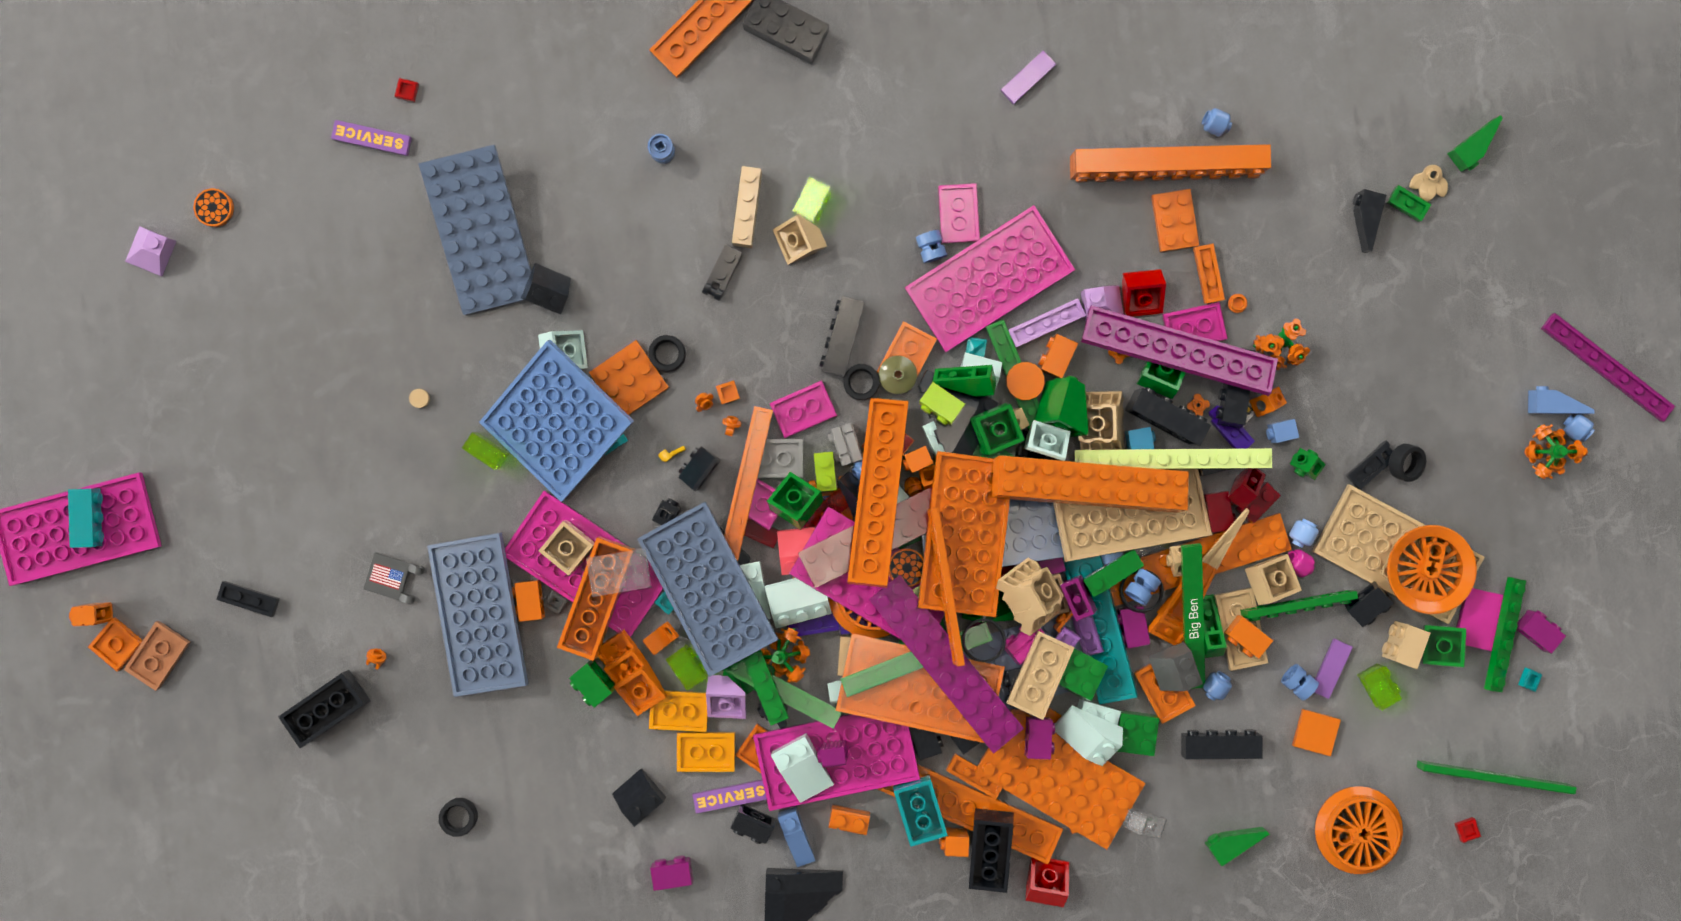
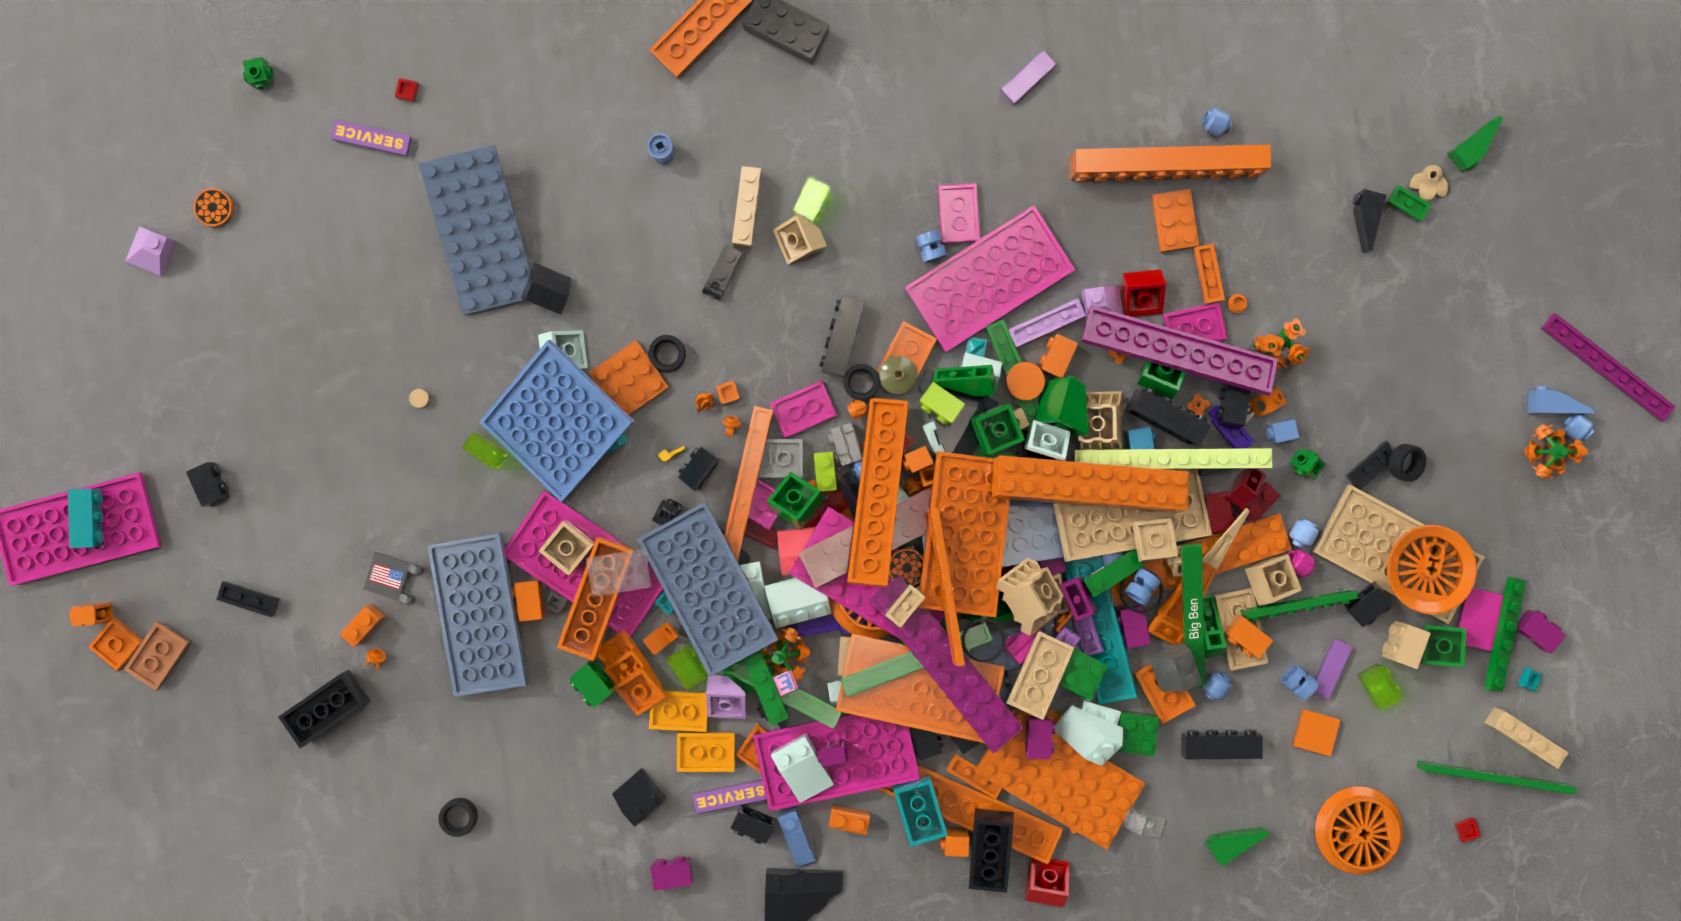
(208, 484): none -> black brick
(258, 73): none -> green brick
(362, 625): none -> orange brick
(785, 683): none -> tile
(857, 408): none -> orange plate
(905, 605): none -> tan plate
(1155, 540): none -> tan plate
(1526, 737): none -> tan brick

